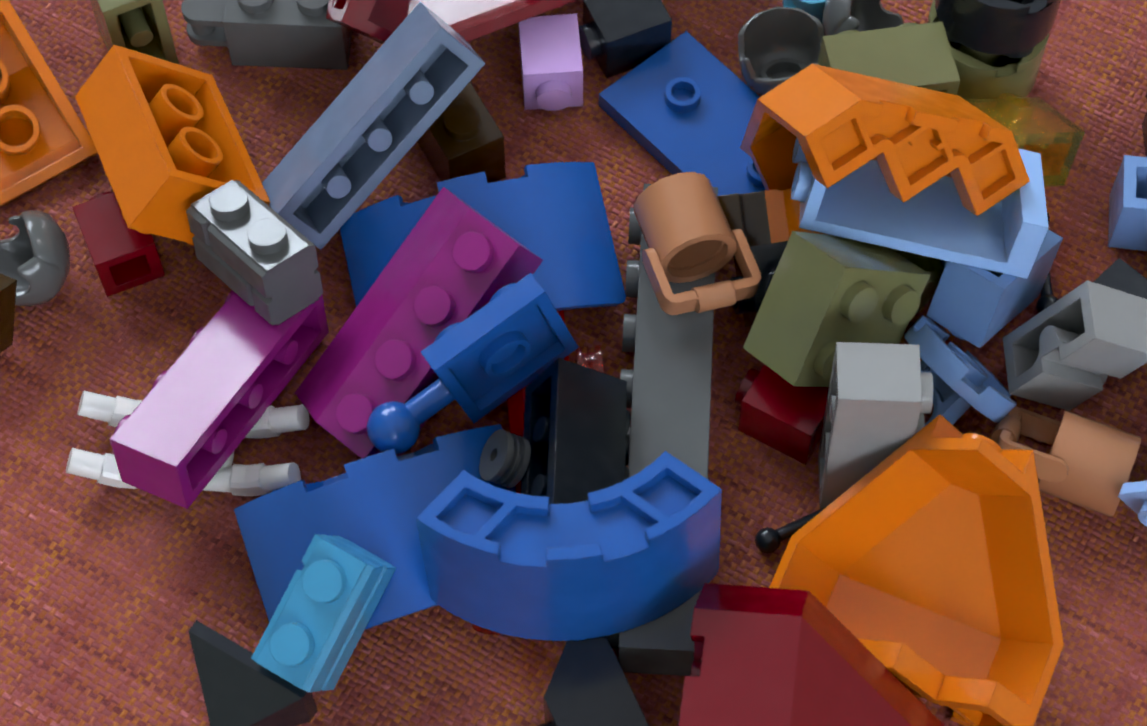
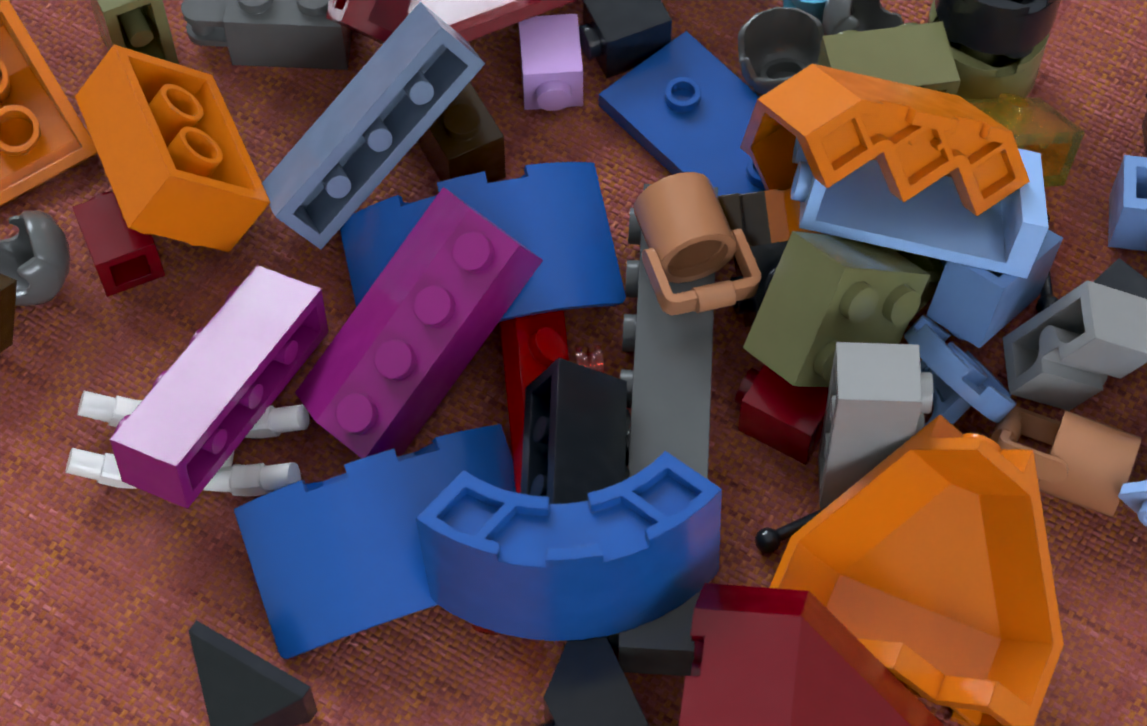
(255, 252): dark grey brick -> none
(323, 613): dark azure brick -> none
(480, 362): blue plate -> none
(504, 458): dark grey piece -> none

